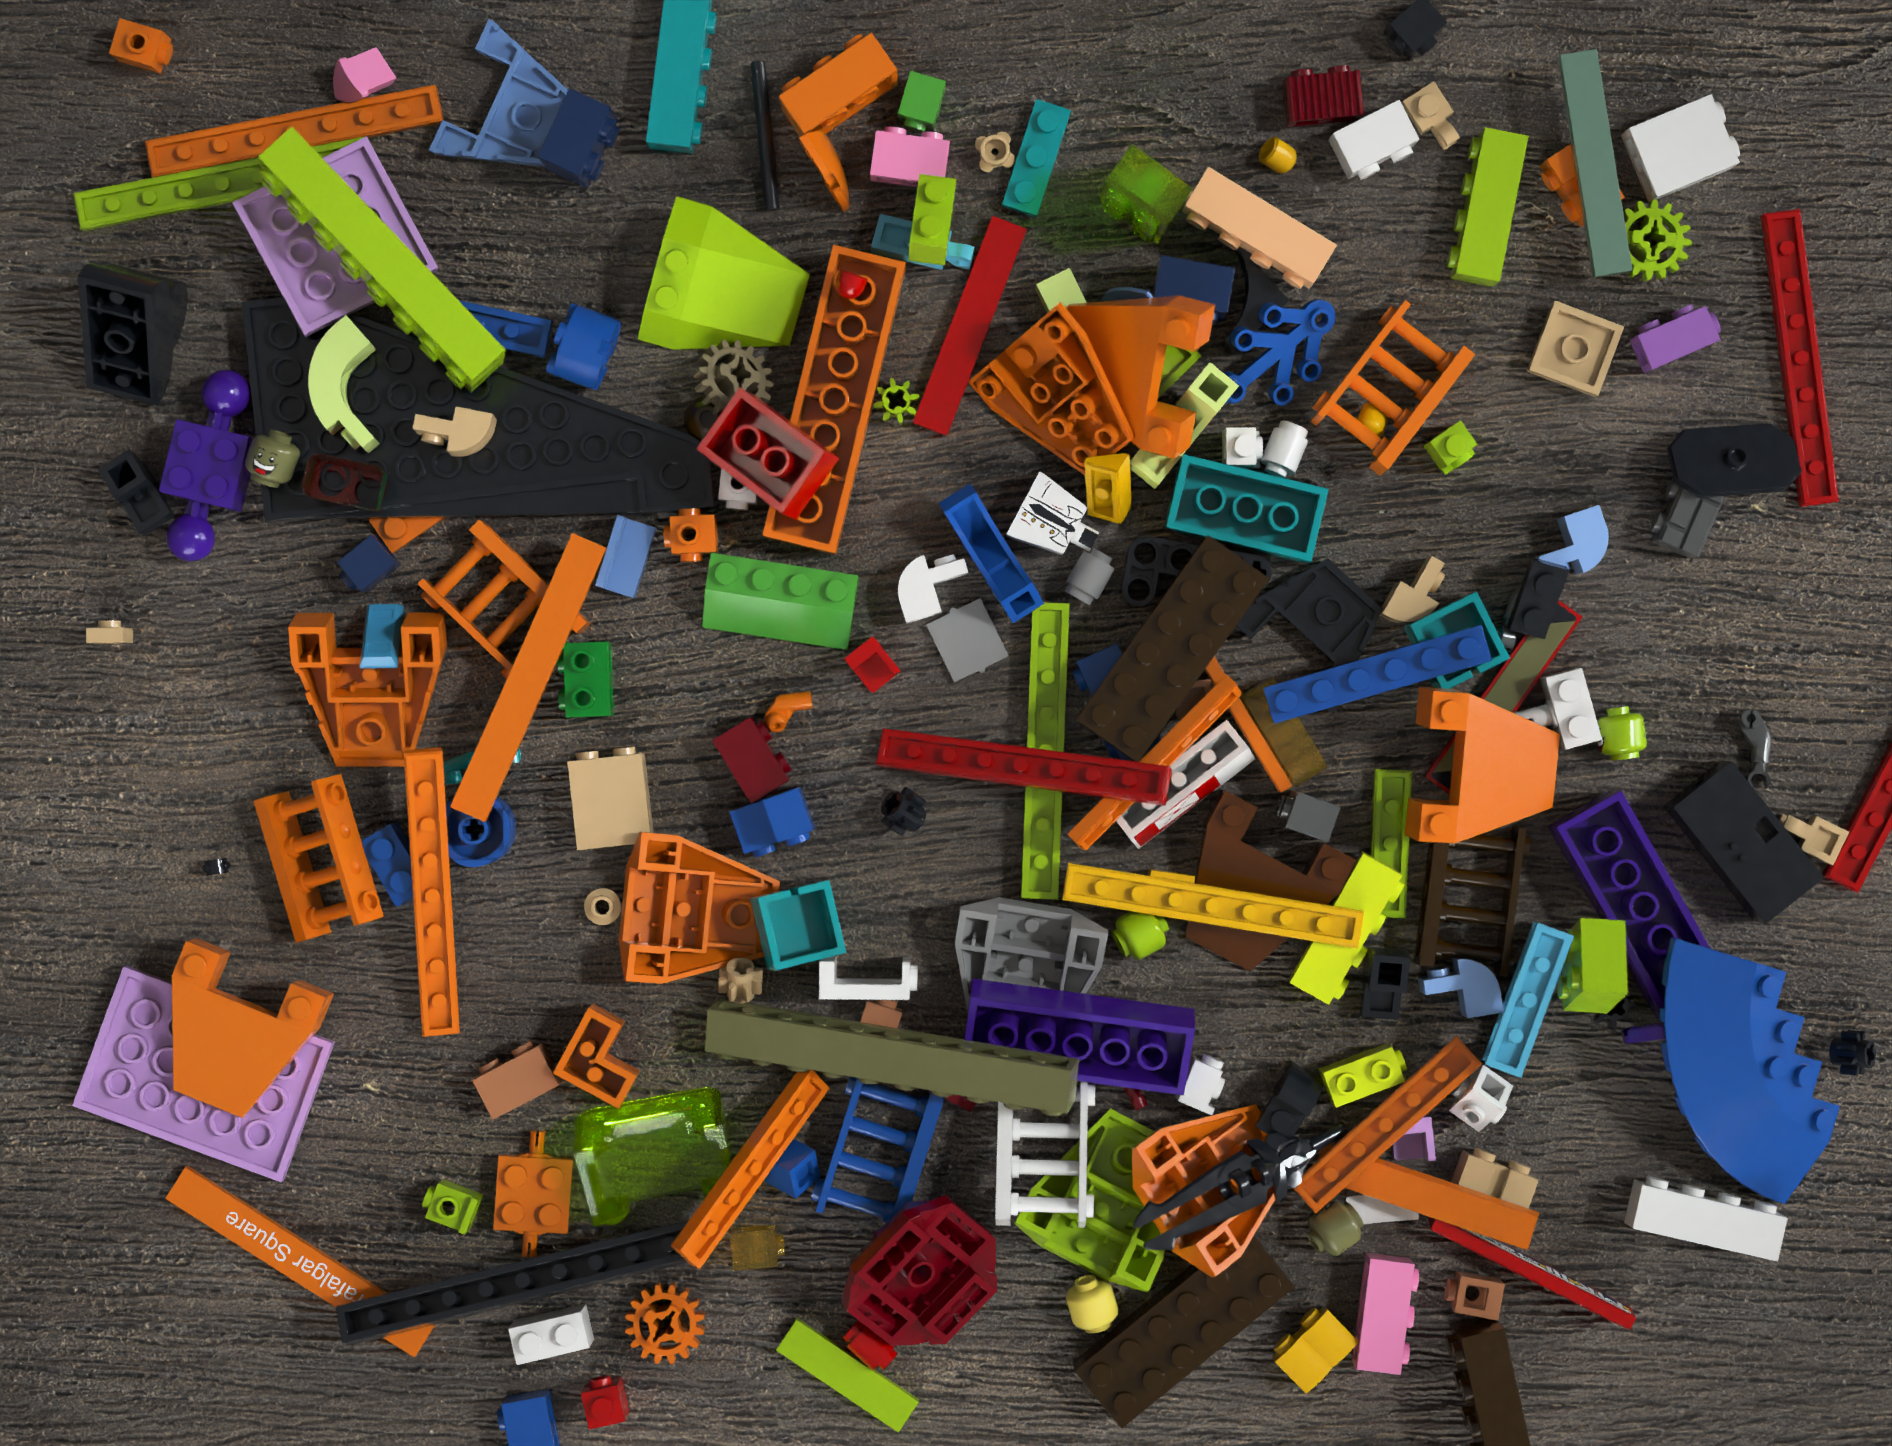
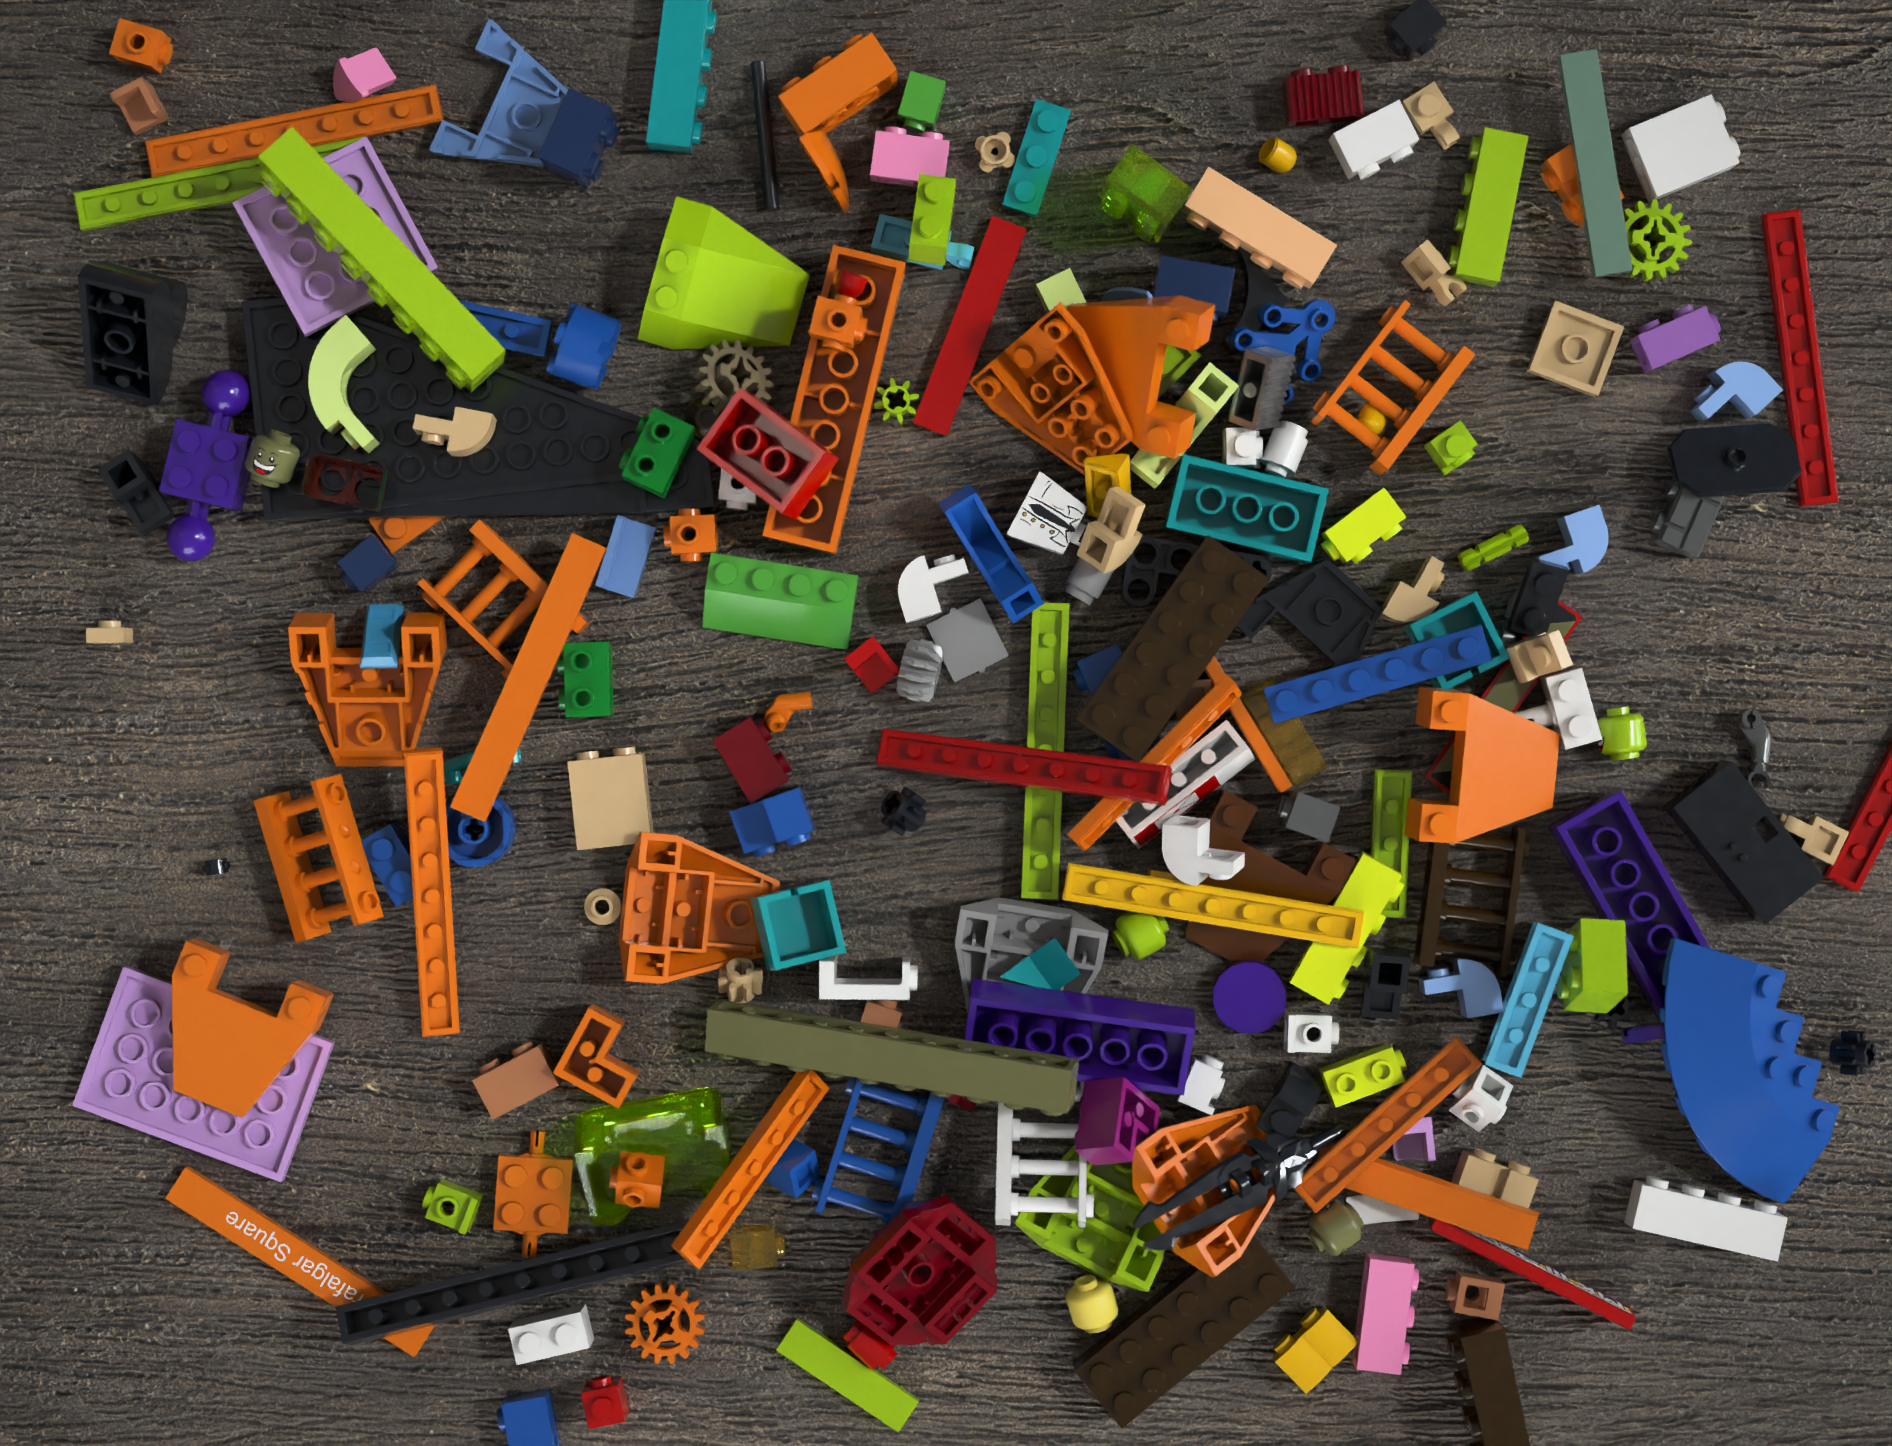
(140, 105): none -> nougat panel
(638, 1179): none -> orange brick
(657, 452): none -> green brick
(829, 311): none -> orange brick
(919, 670): none -> light grey gear
(1044, 968): none -> teal sticker
(1113, 1120): none -> magenta brick
(1114, 535): none -> tan brick
(1188, 851): none -> white brick
(1249, 996): none -> dark purple tile
(1261, 388): none -> flat silver brick
(1296, 1027): none -> white brick
(1362, 526): none -> neon yellow brick
(1430, 270): none -> tan plate
(1493, 547): none -> lime axle
(1538, 656): none -> tan brick
(1742, 384): none -> light blue brick

